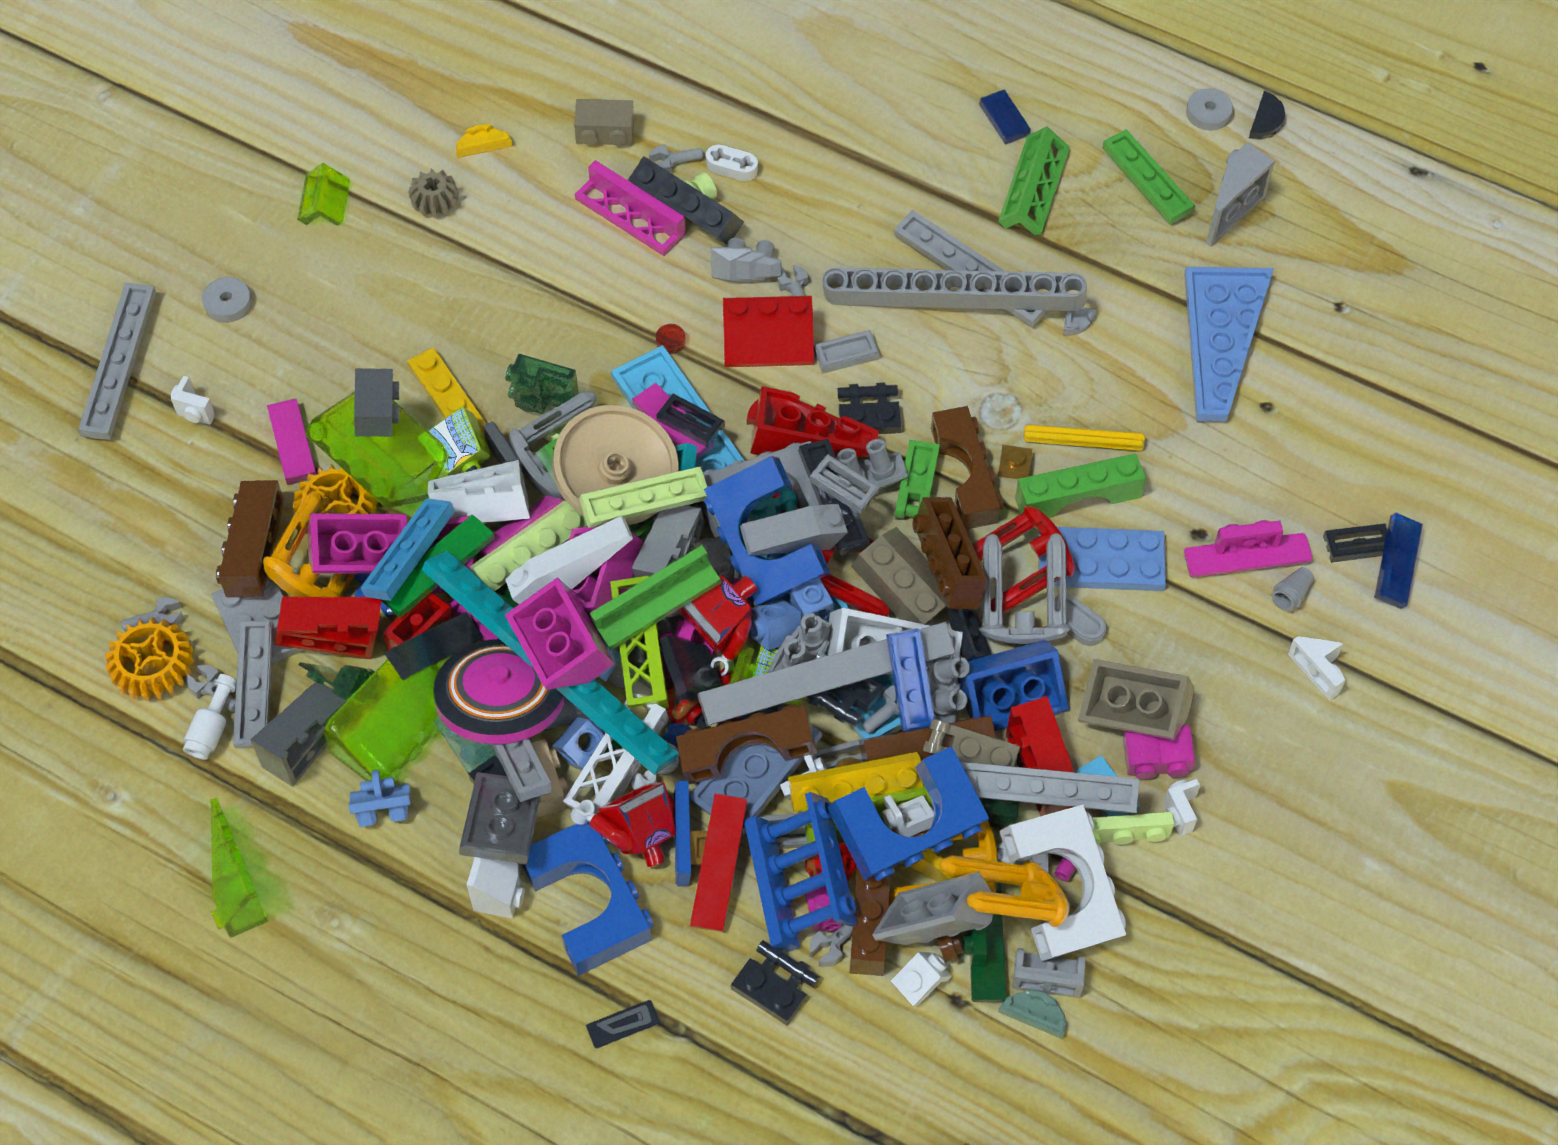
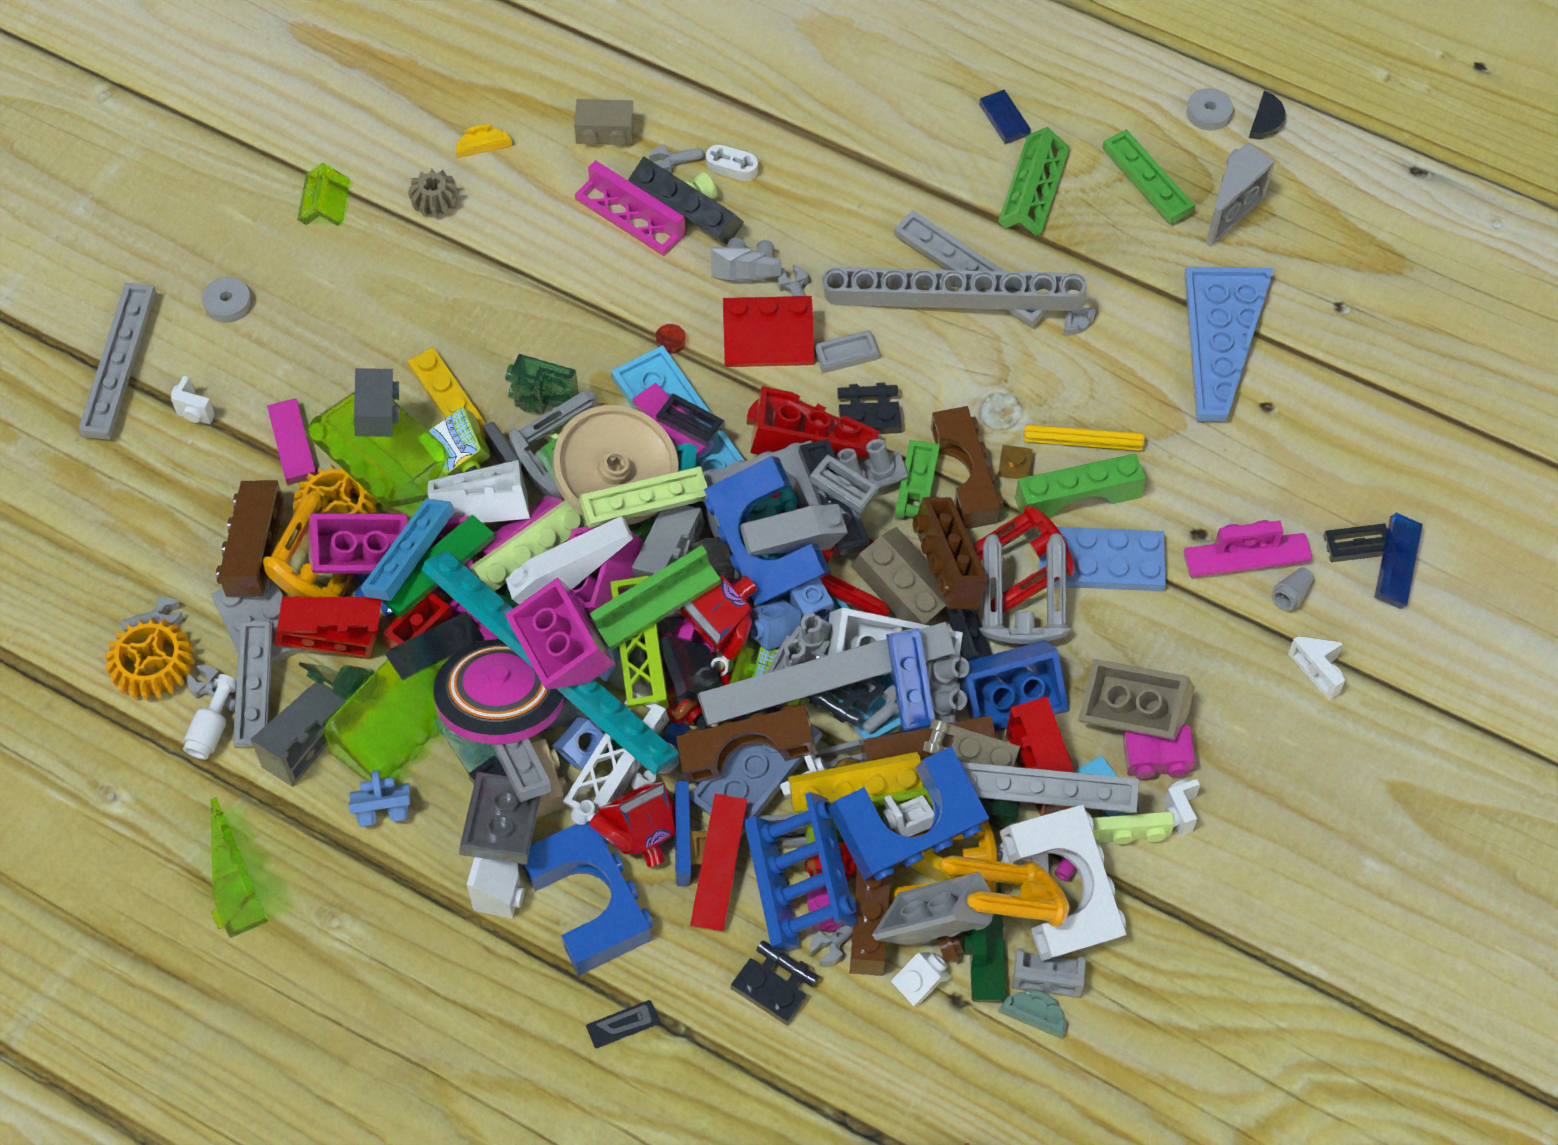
(1085, 624): light grey tile -> none

